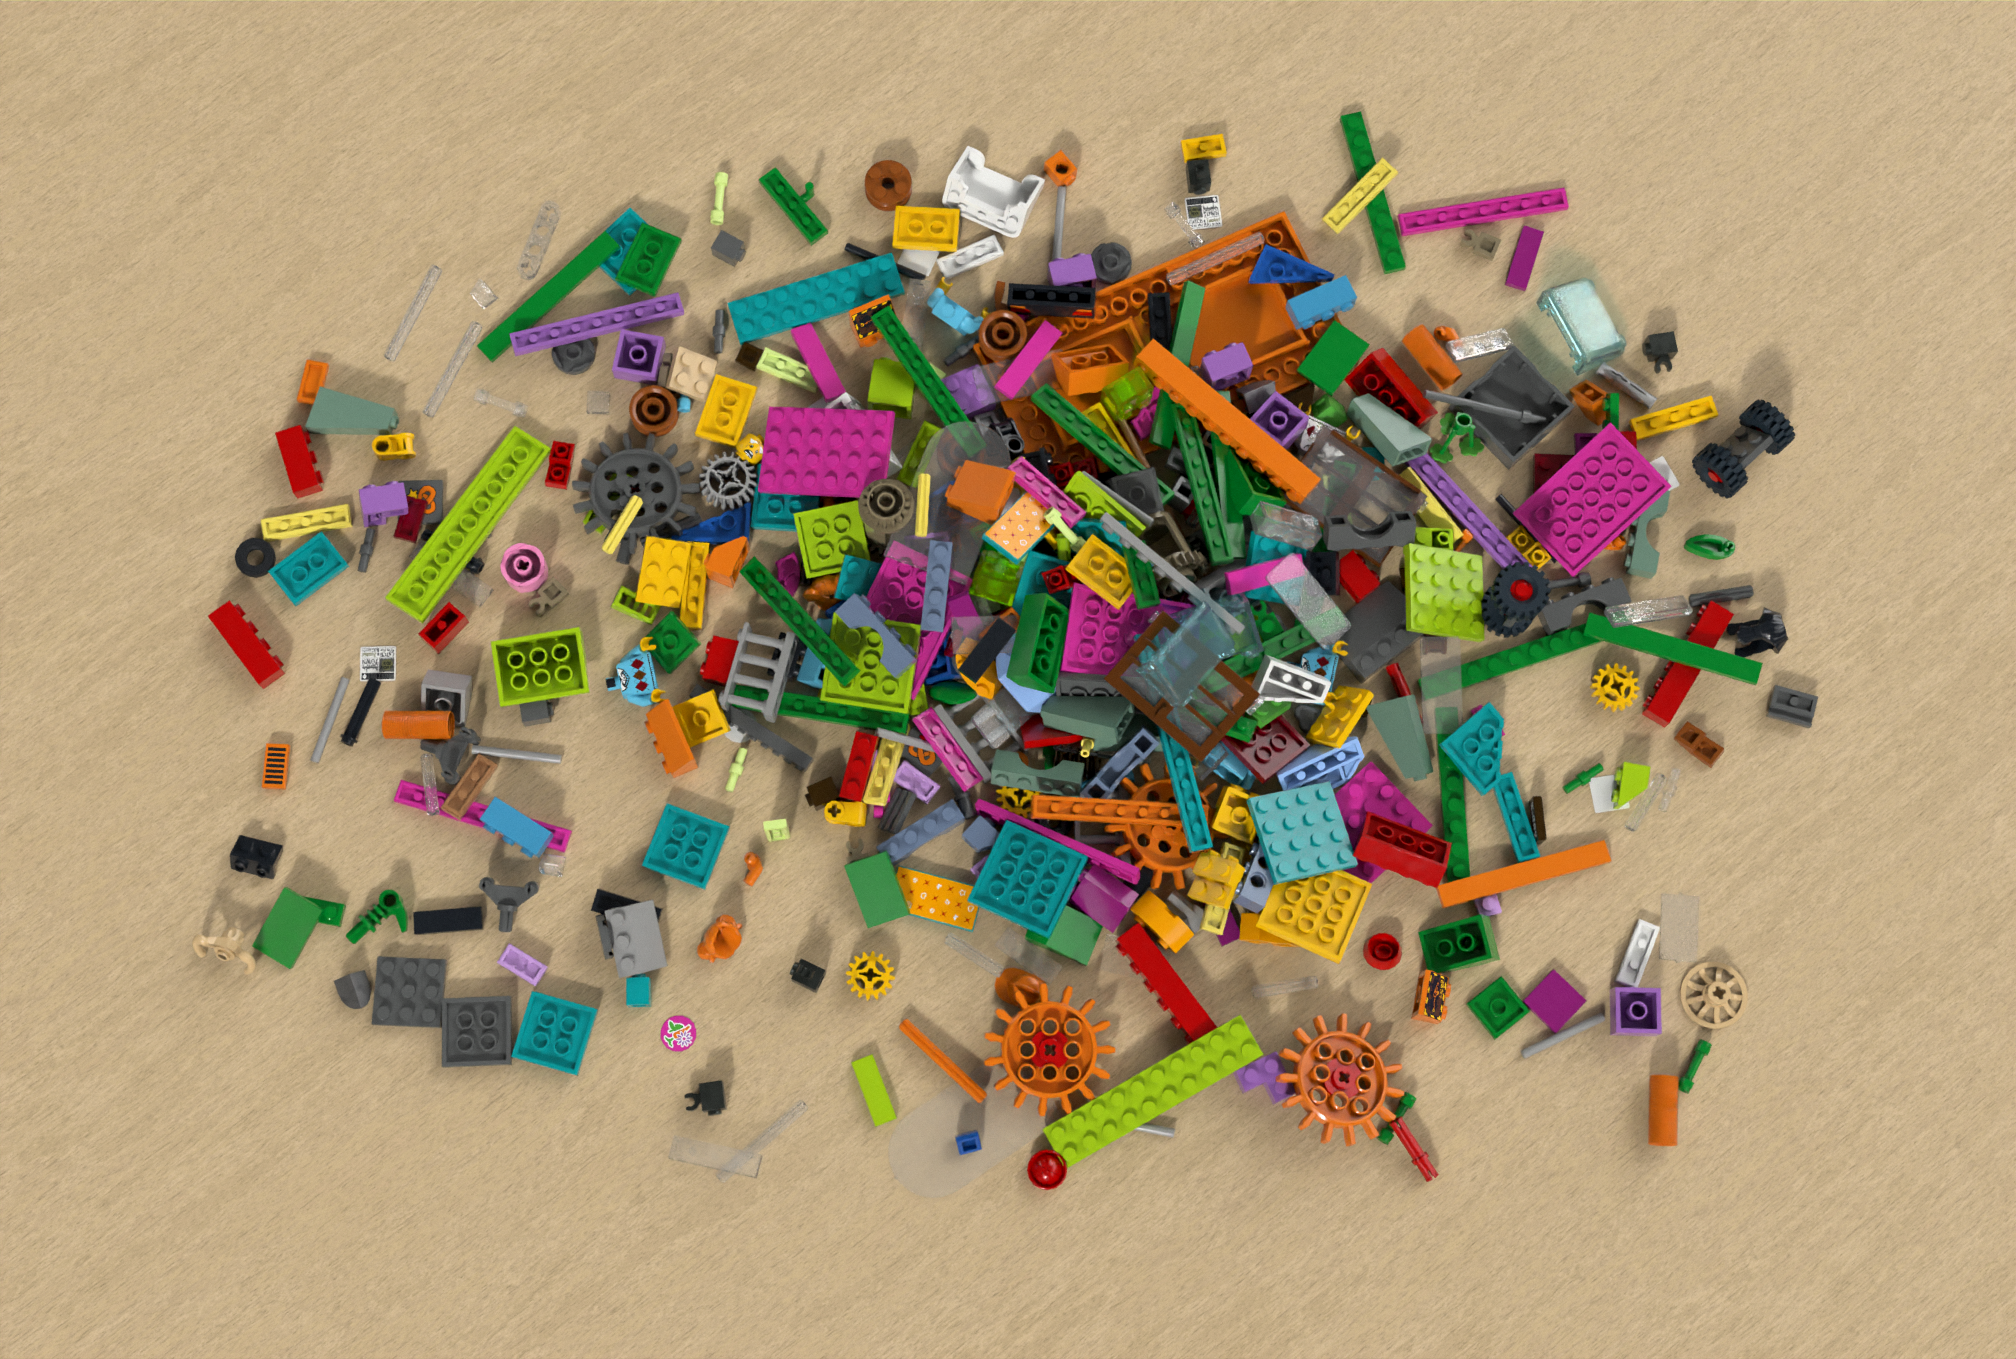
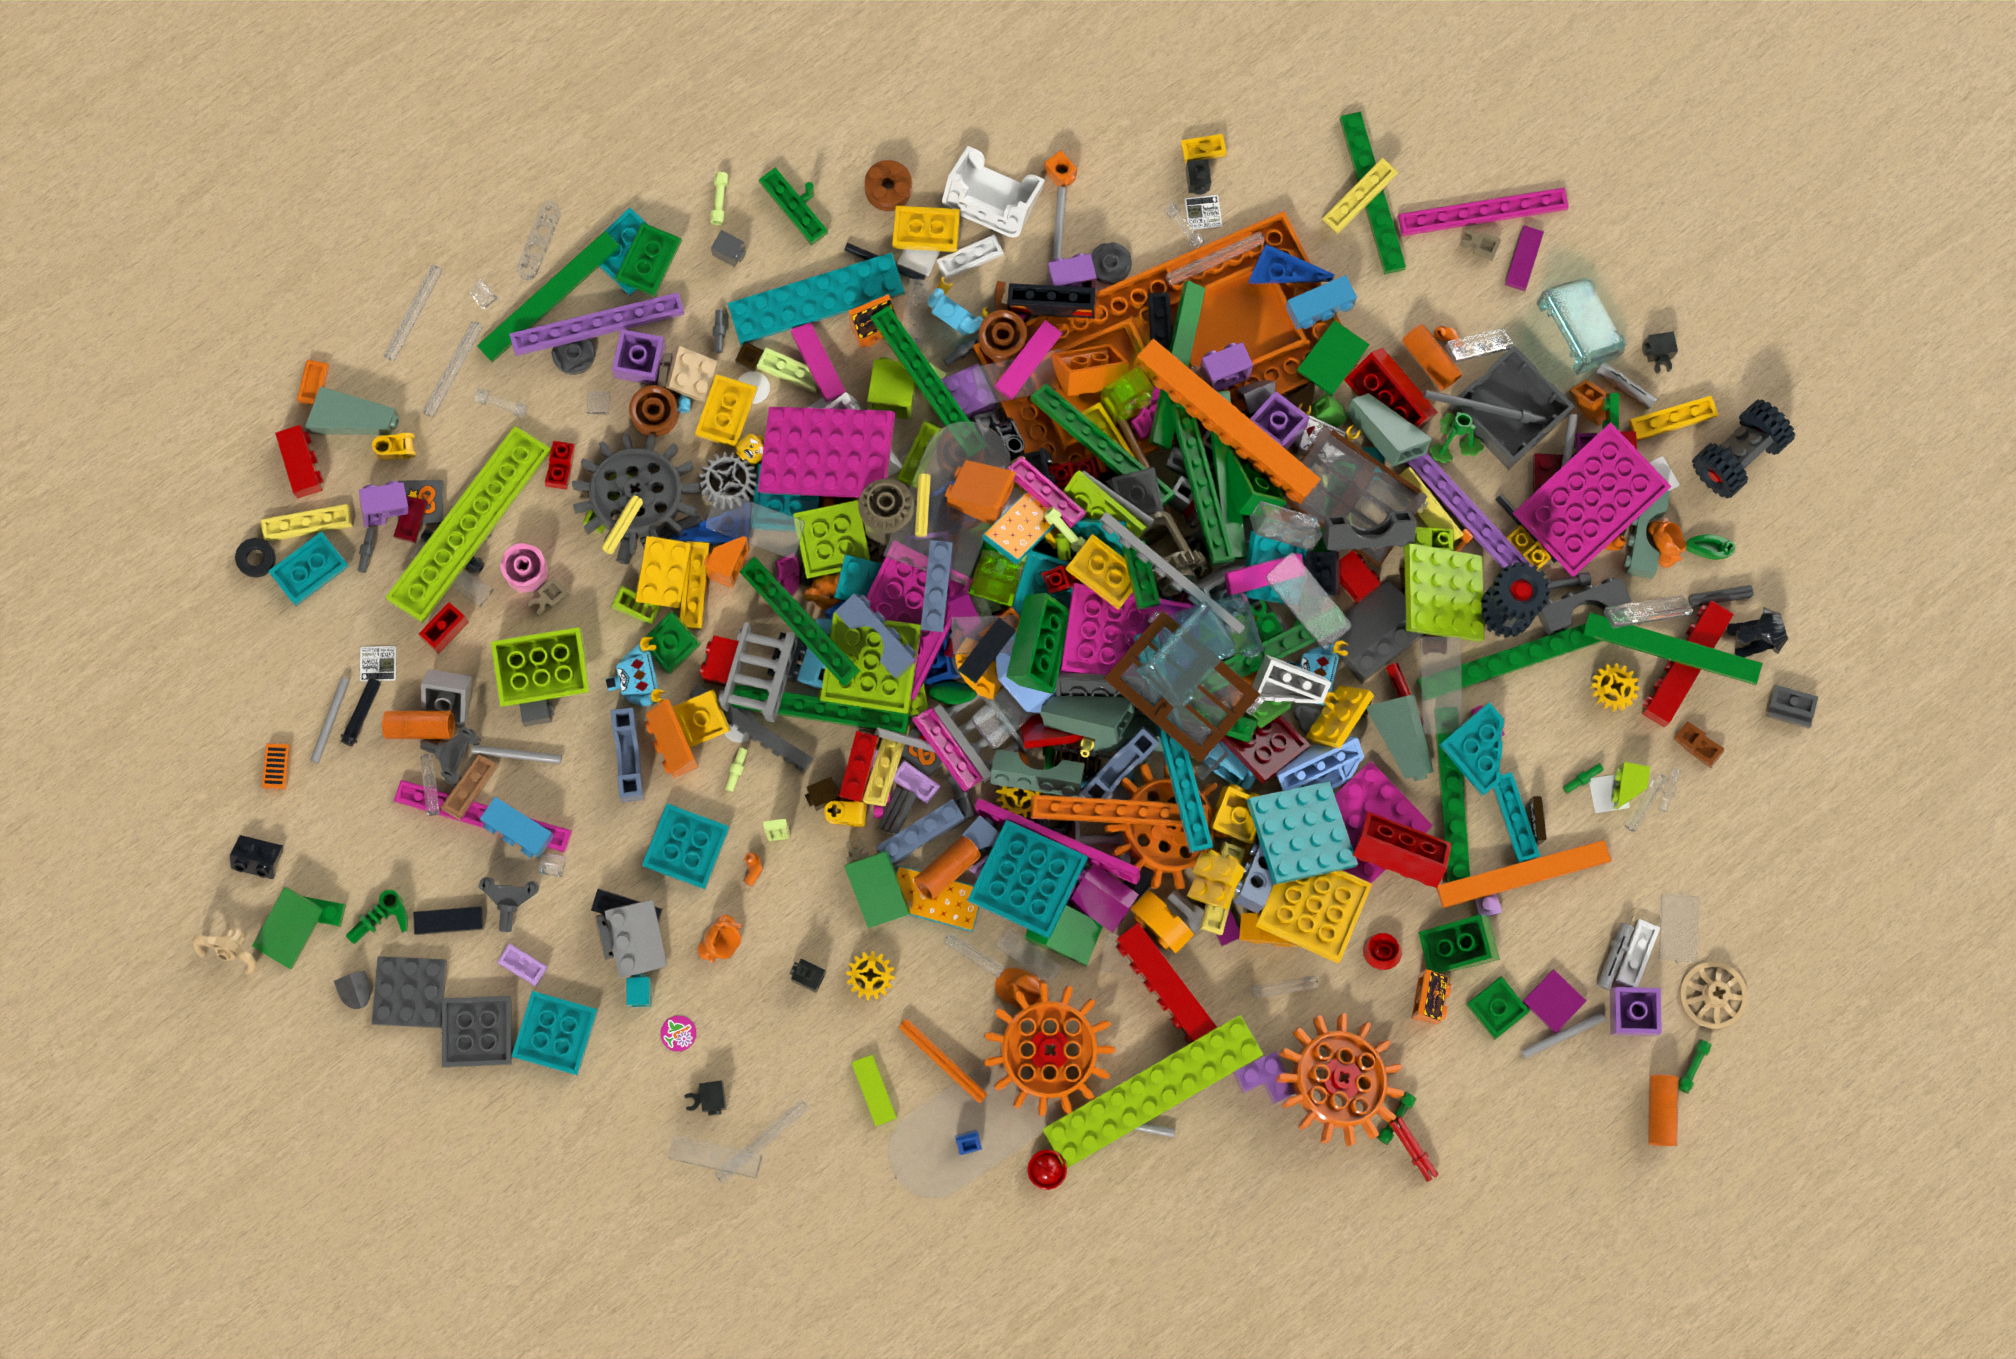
(246, 644): red brick -> none
(628, 755): none -> sand blue arch
(758, 523): none -> clear piece
(760, 381): none -> white sticker
(946, 869): none -> orange piece
(1569, 441): none -> light grey bar
(1614, 958): none -> light grey pin
(1668, 541): none -> orange hair

